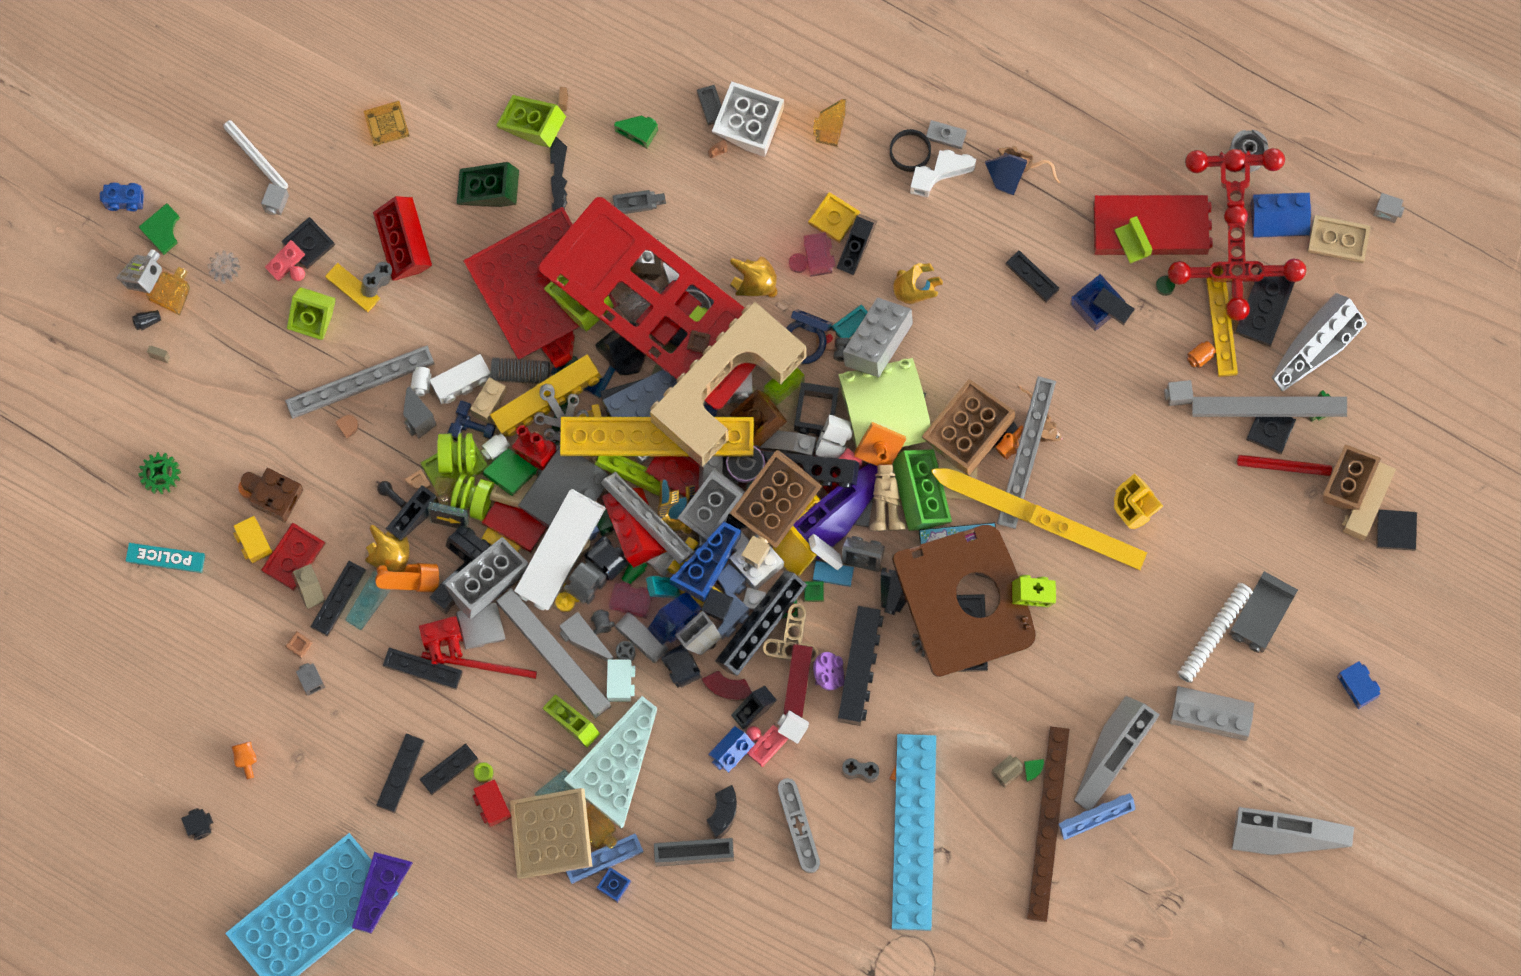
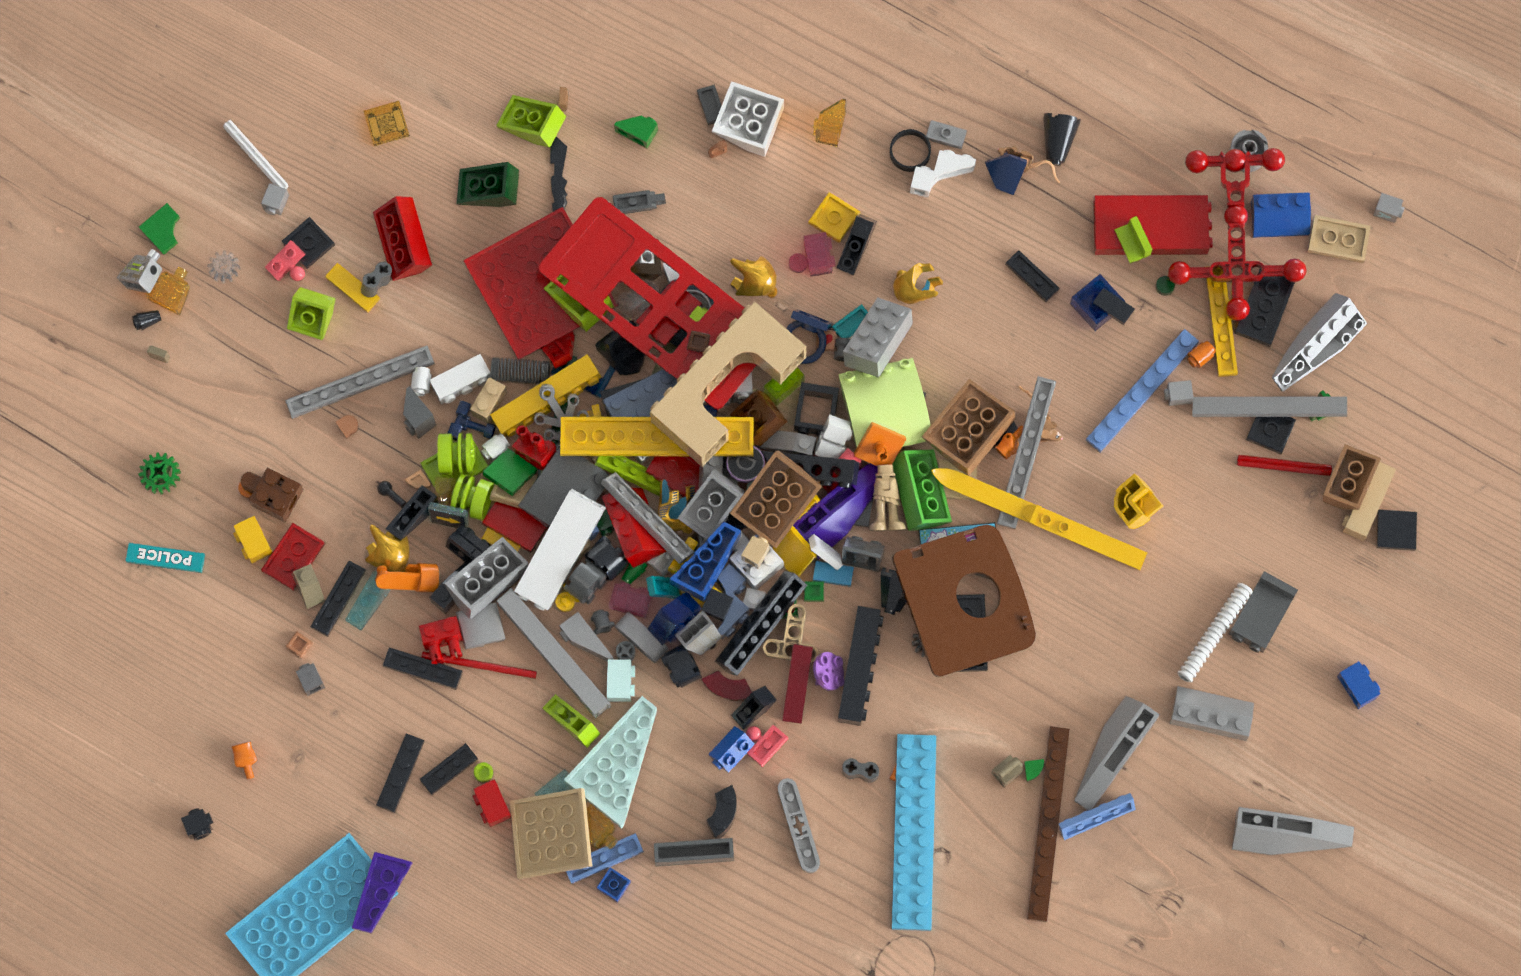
(122, 196): blue brick -> none
(792, 726): white brick -> none
(1034, 591): lime brick -> none
(1059, 136): none -> black cone
(1142, 390): none -> medium blue plate

